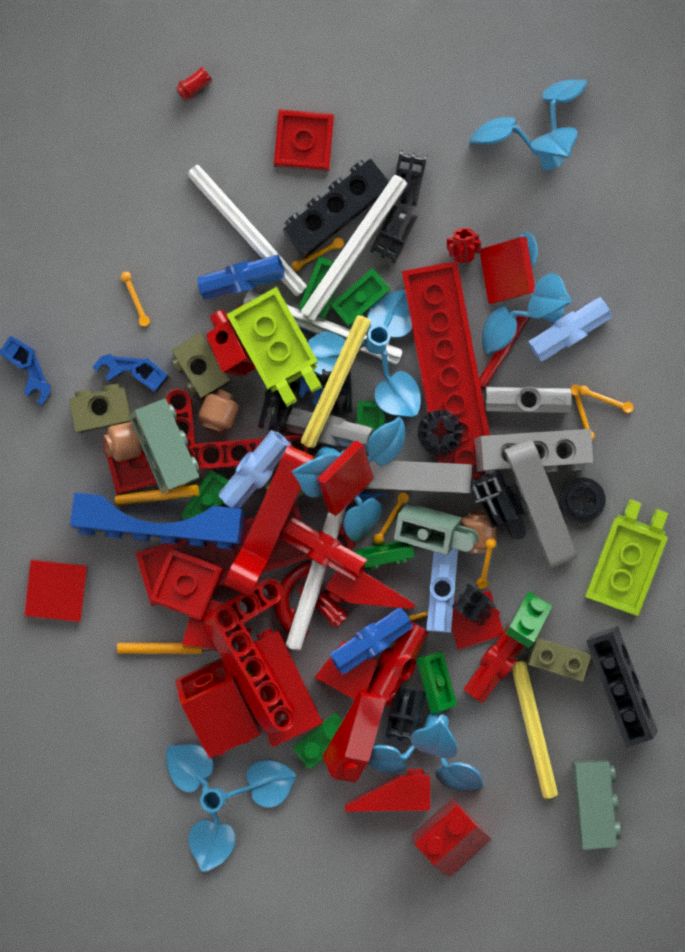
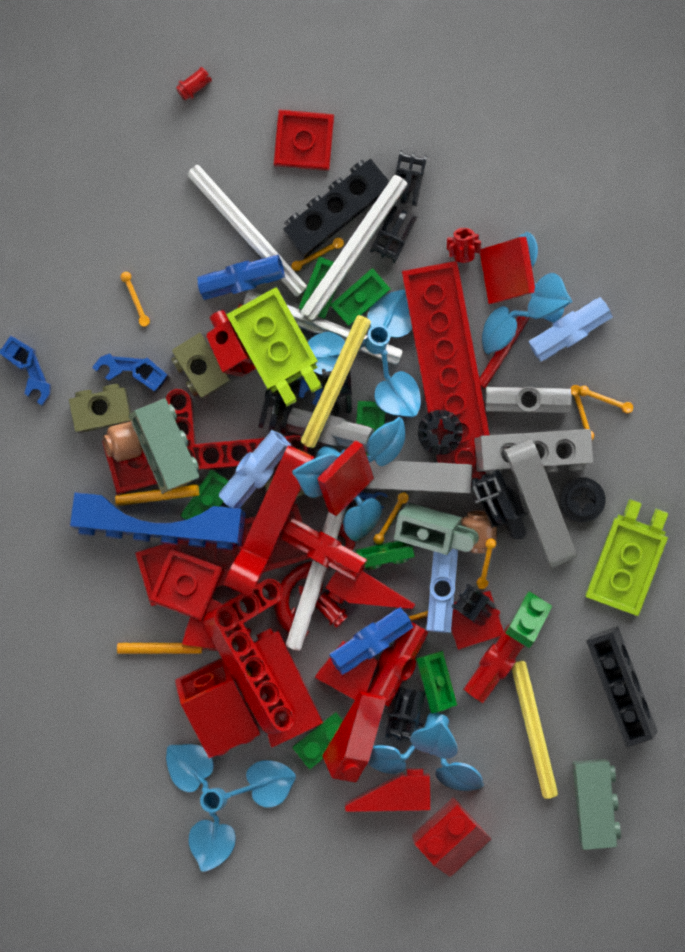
(56, 590): red tile -> none
(218, 411): nougat head -> none
(549, 147): dark azure plant -> none
(558, 659): olive brick -> none

